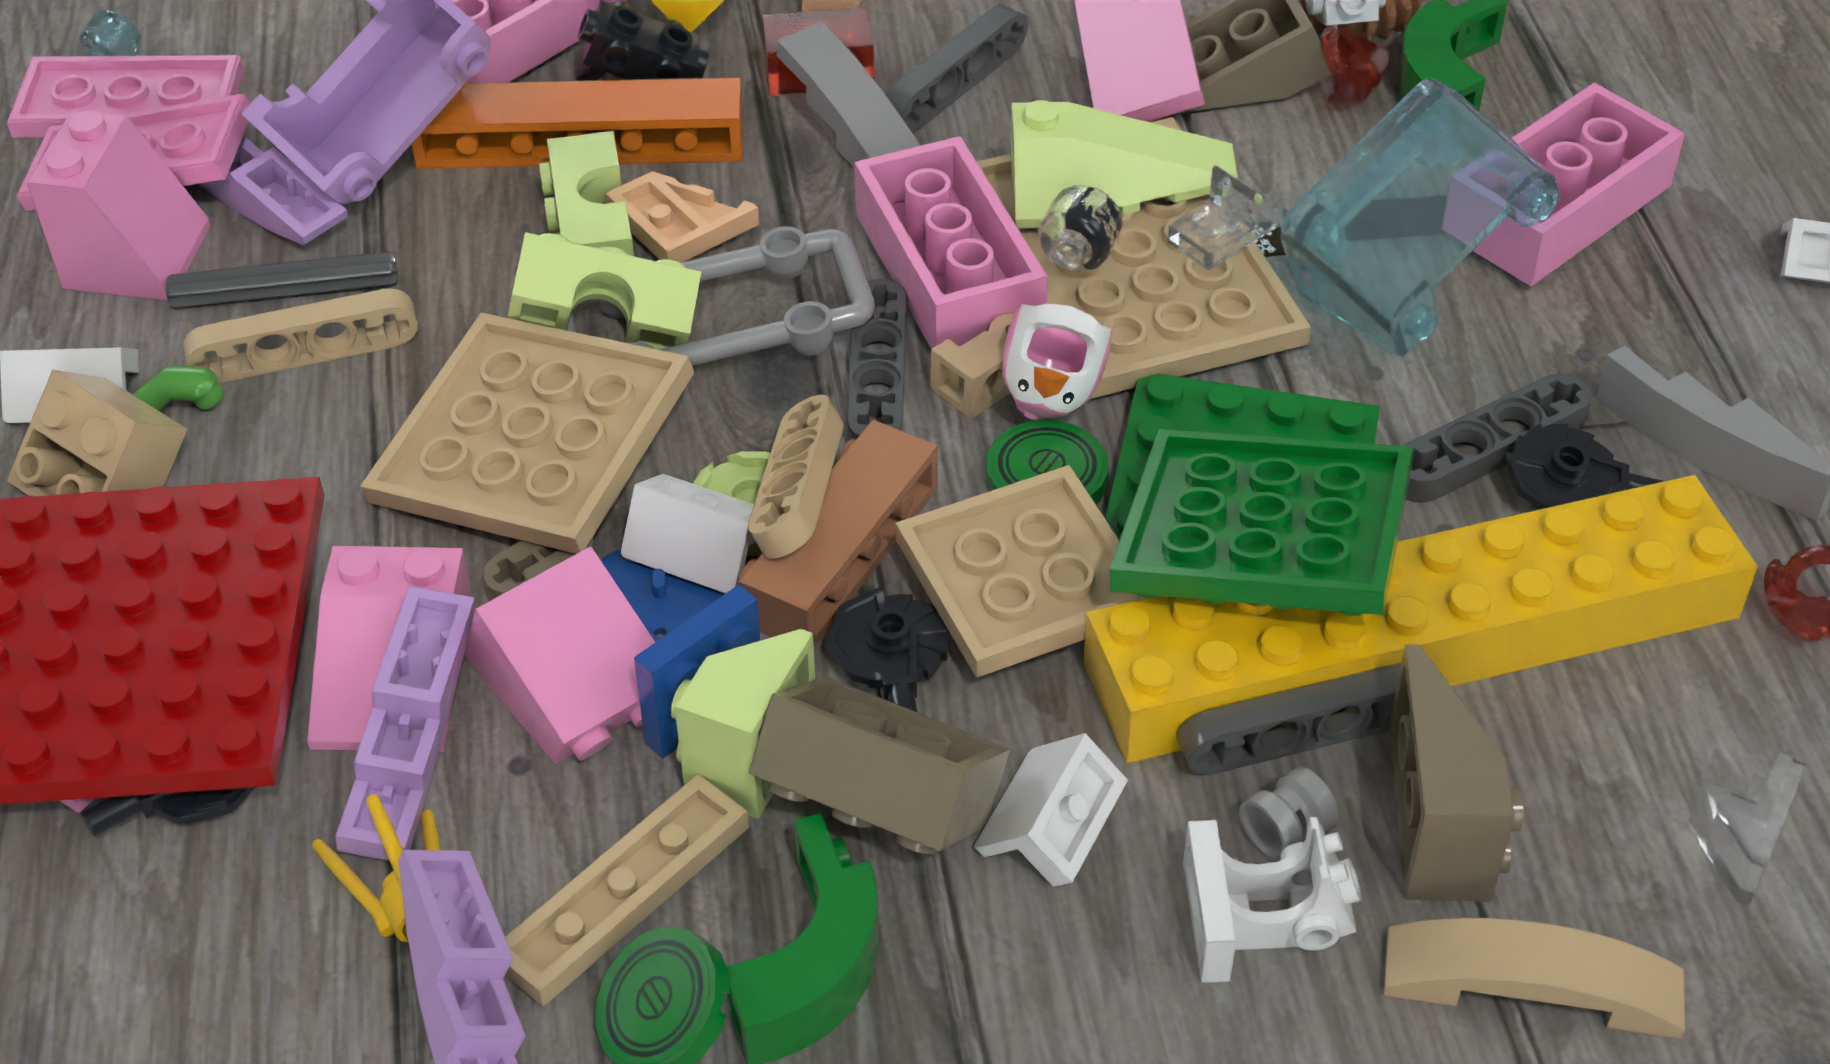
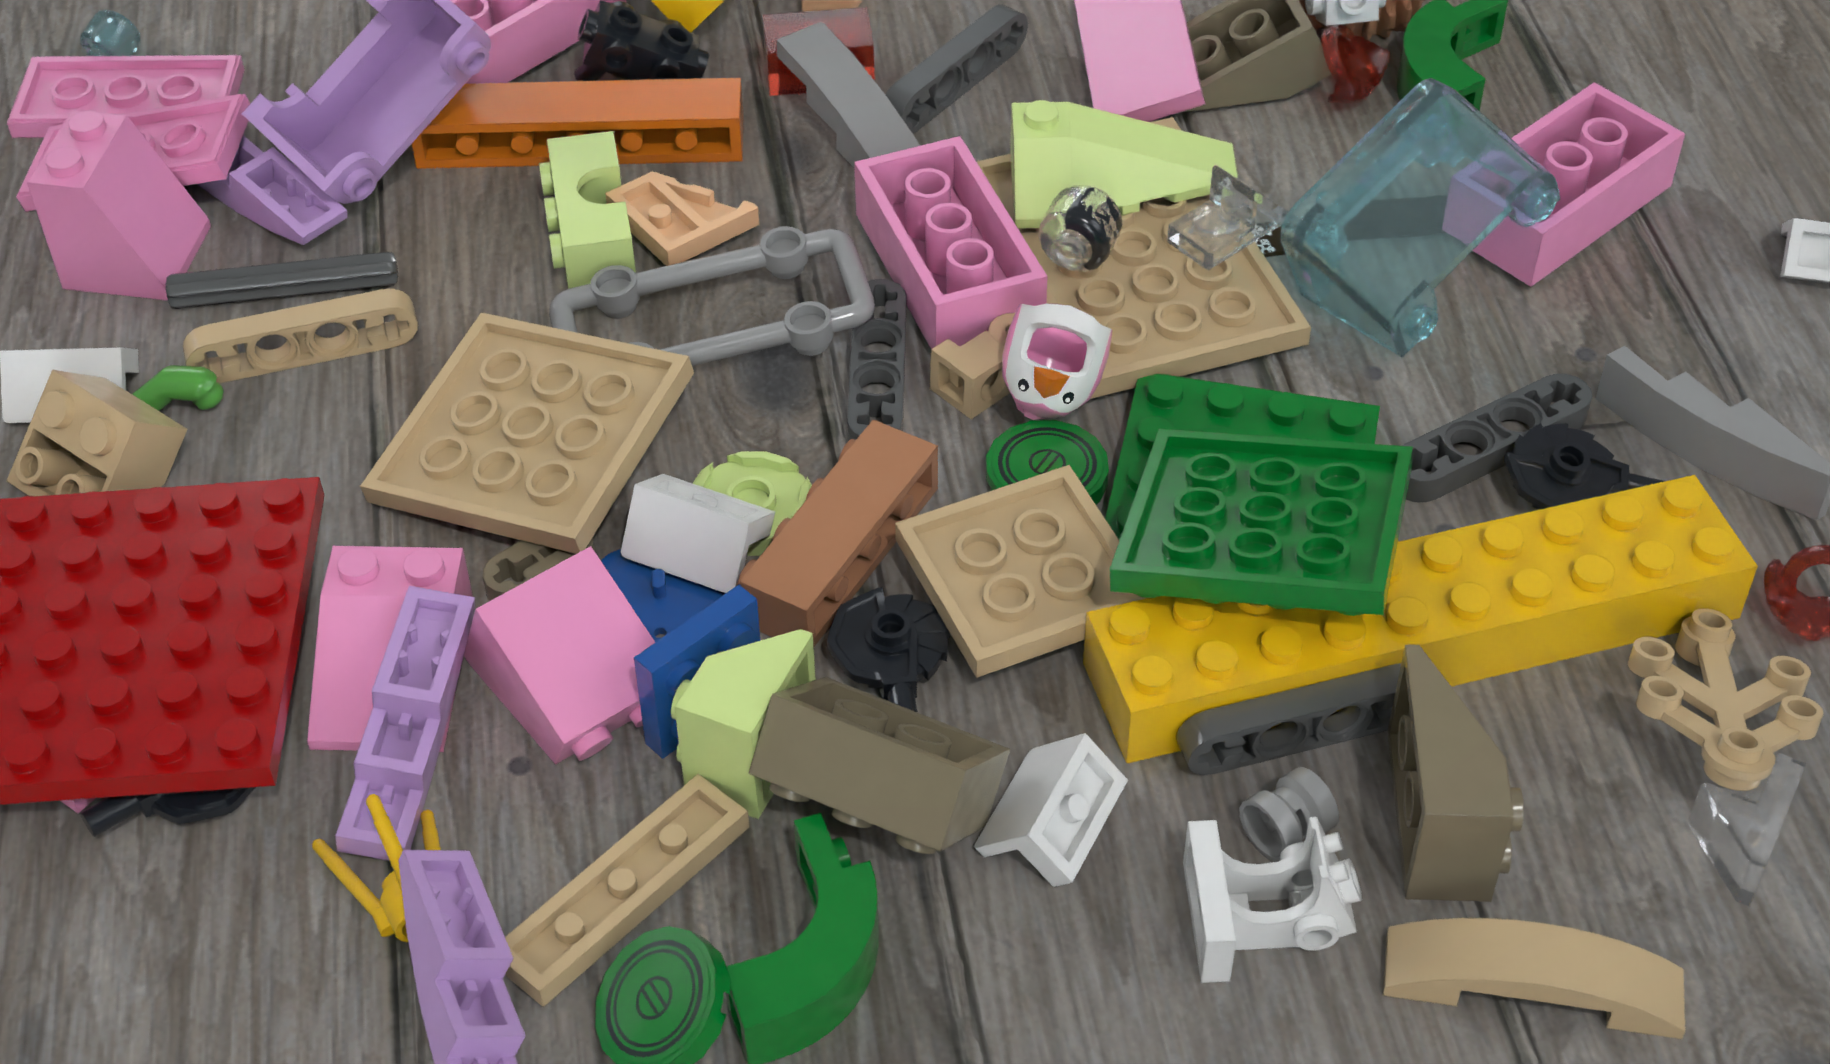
(560, 274): yellowish green arch -> none
(796, 477): tan beam -> none
(1731, 752): none -> tan plant

